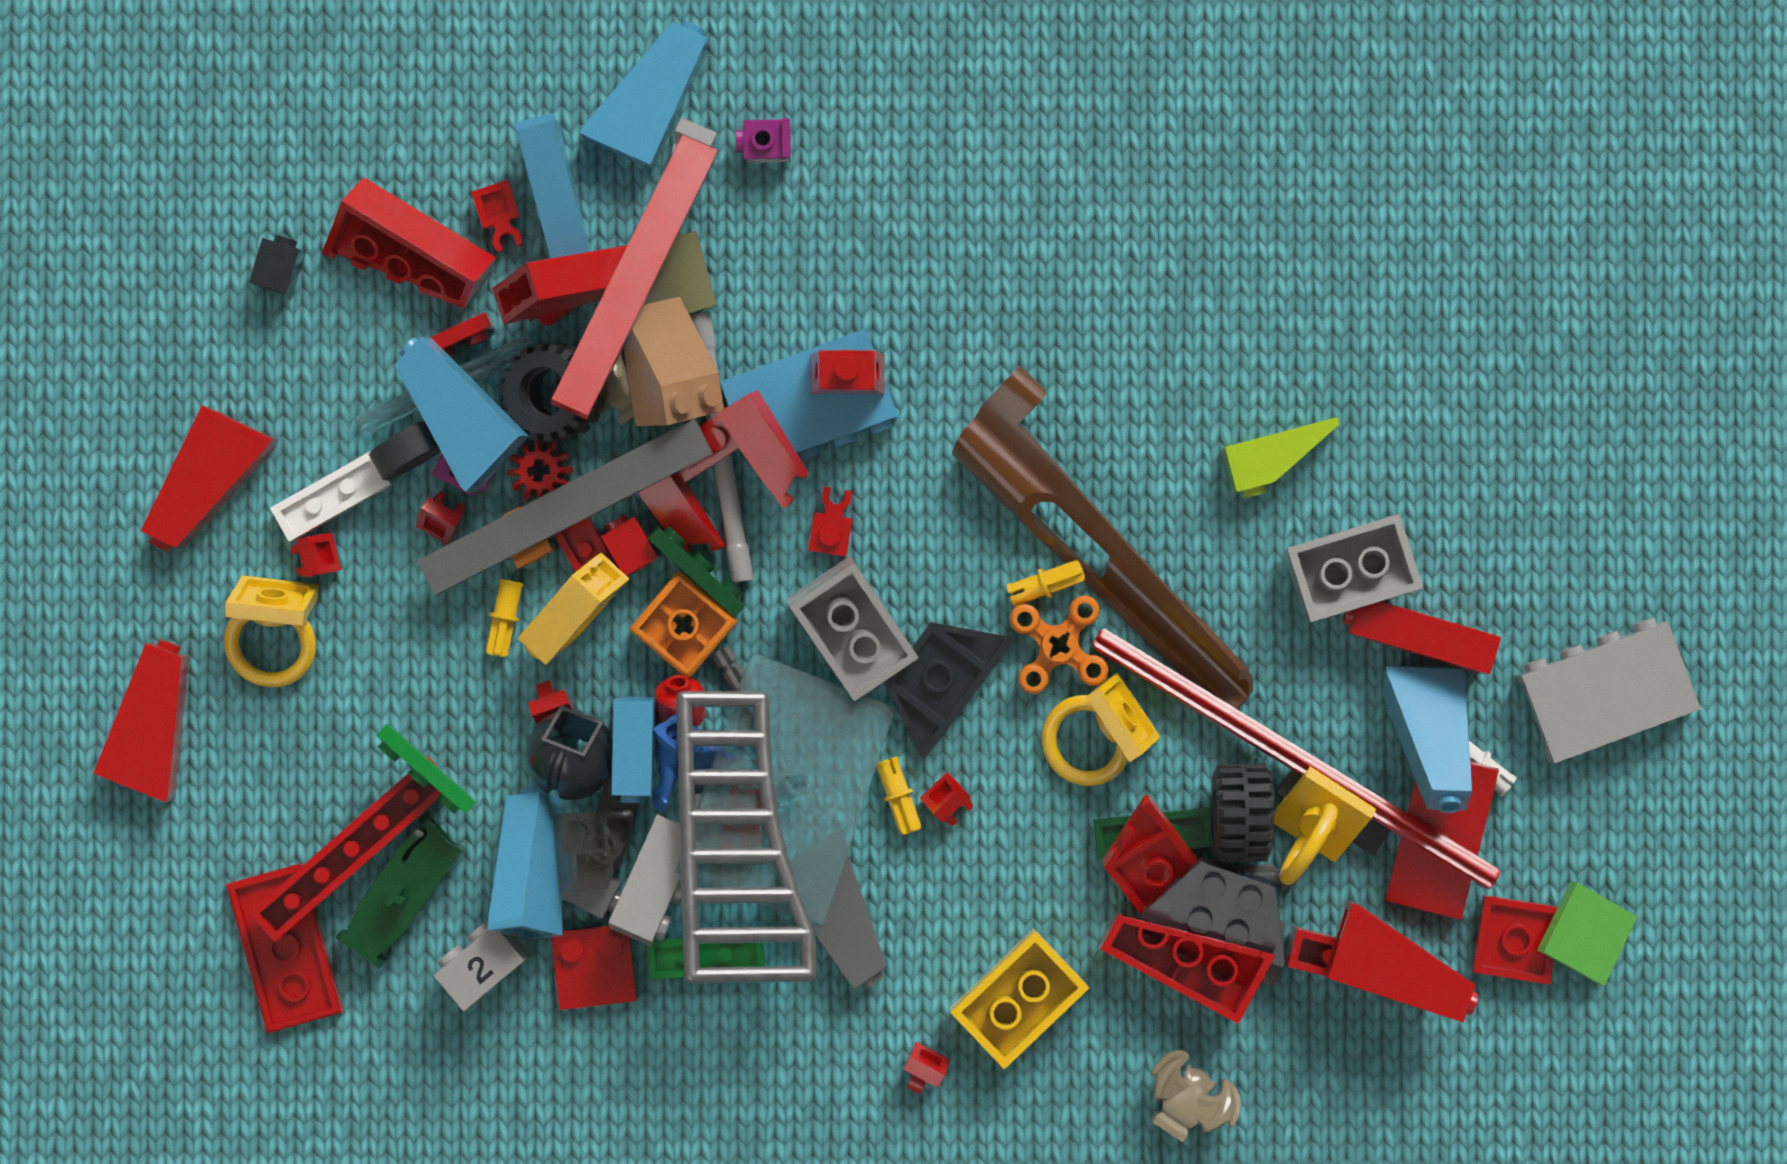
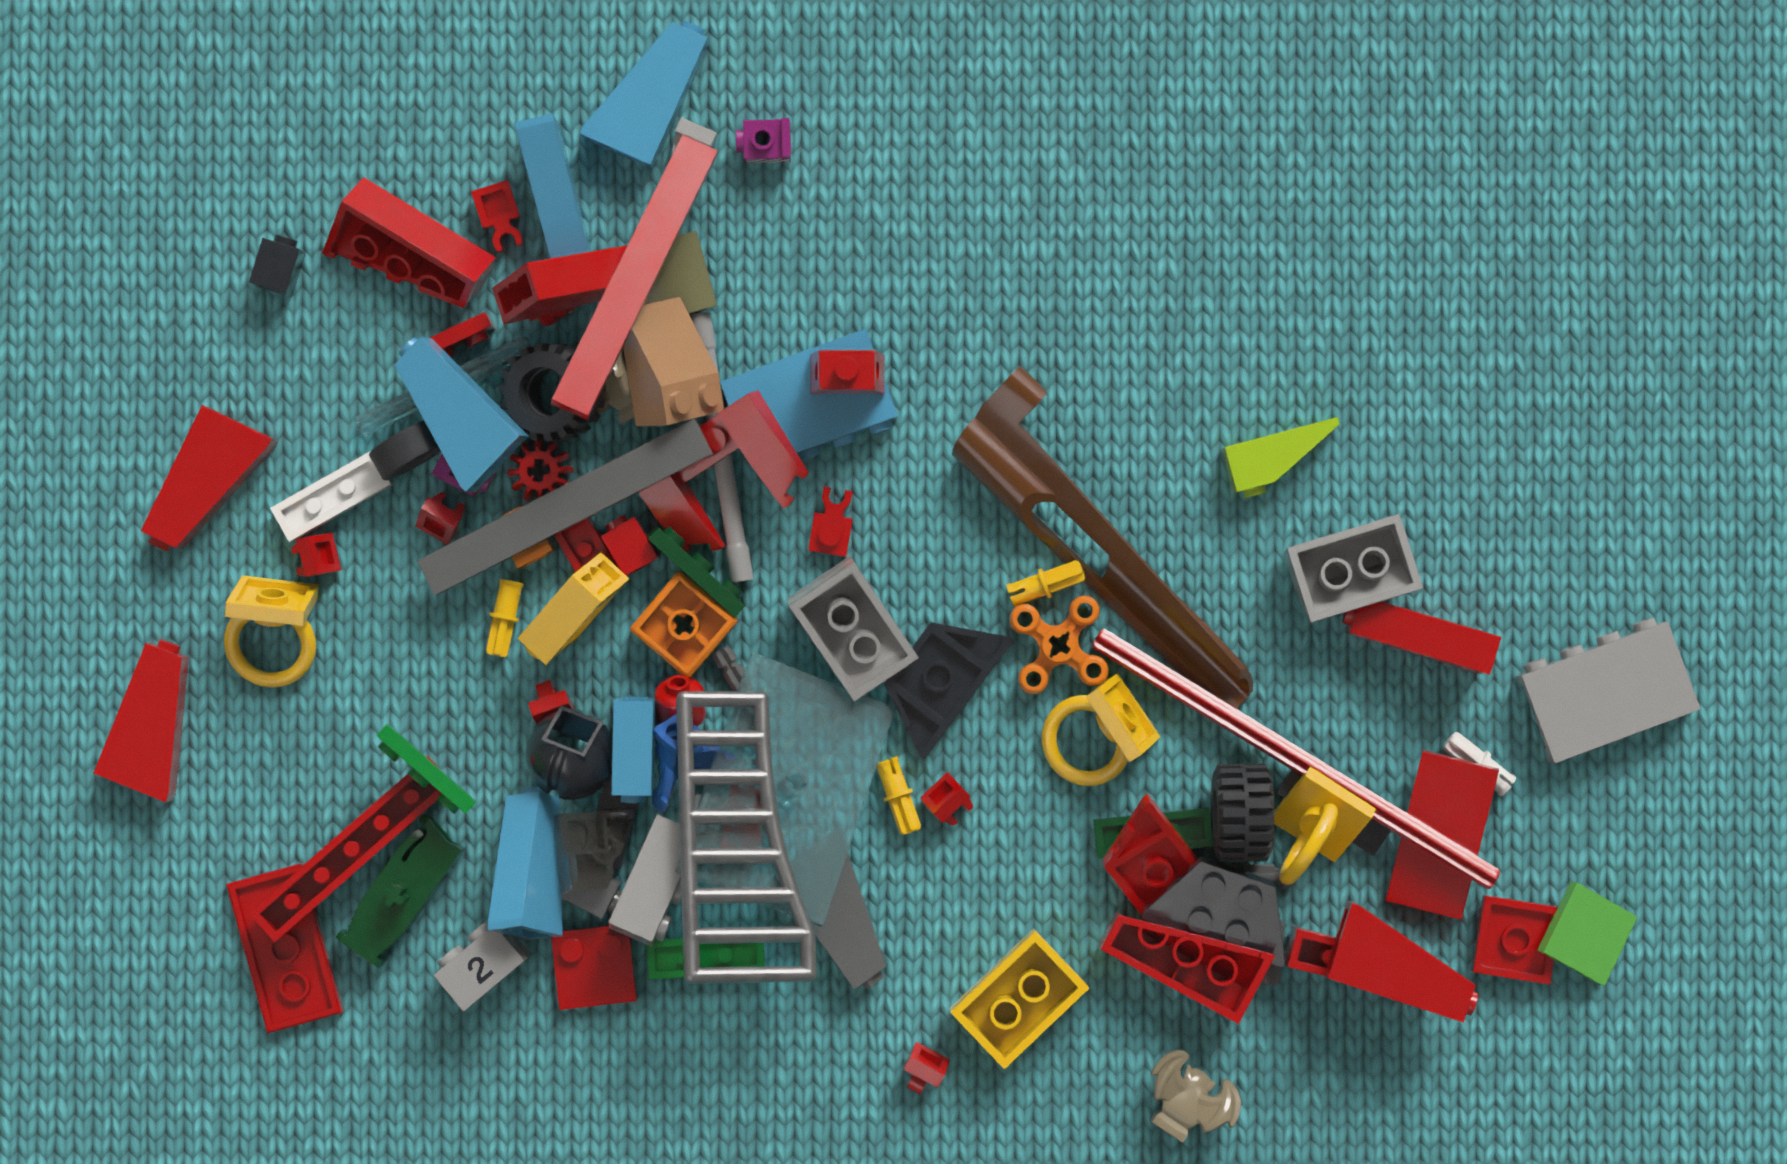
(1433, 730): slope -> none

